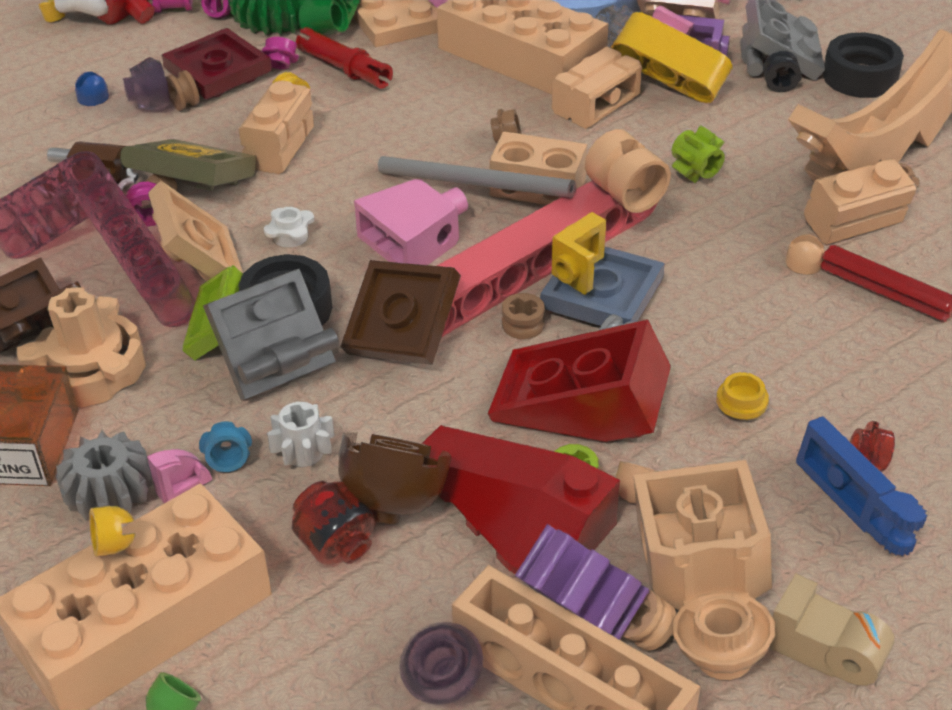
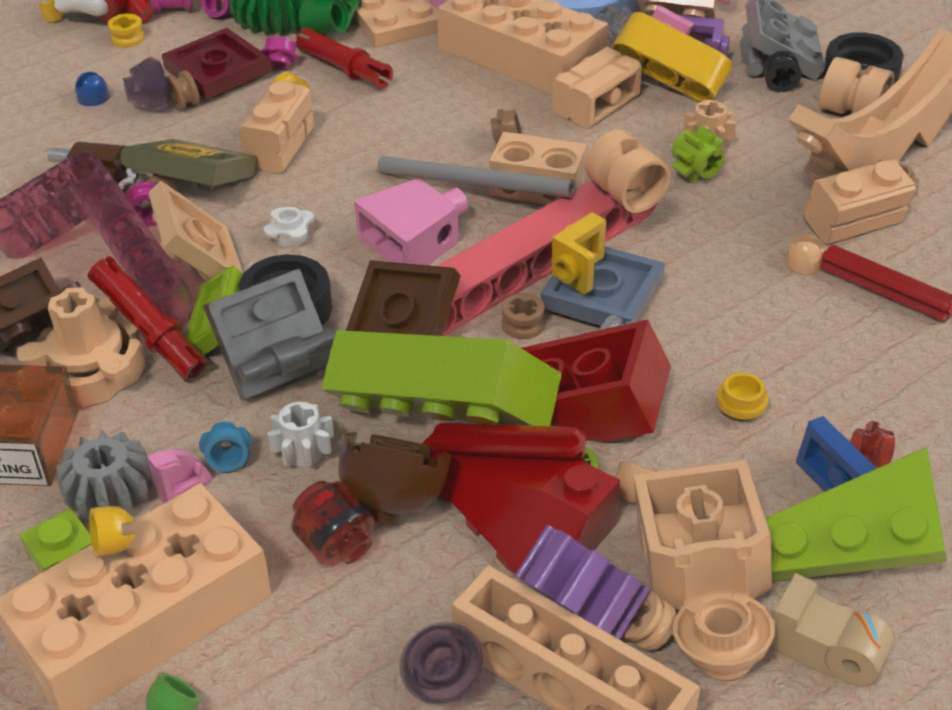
(55, 540): none -> lime plate
(126, 30): none -> yellow bush
(161, 333): none -> red pin
(441, 378): none -> lime wedge
(510, 440): none -> red axle
(712, 116): none -> light nougat gear
(852, 88): none -> light nougat wheel
(862, 525): none -> lime wing

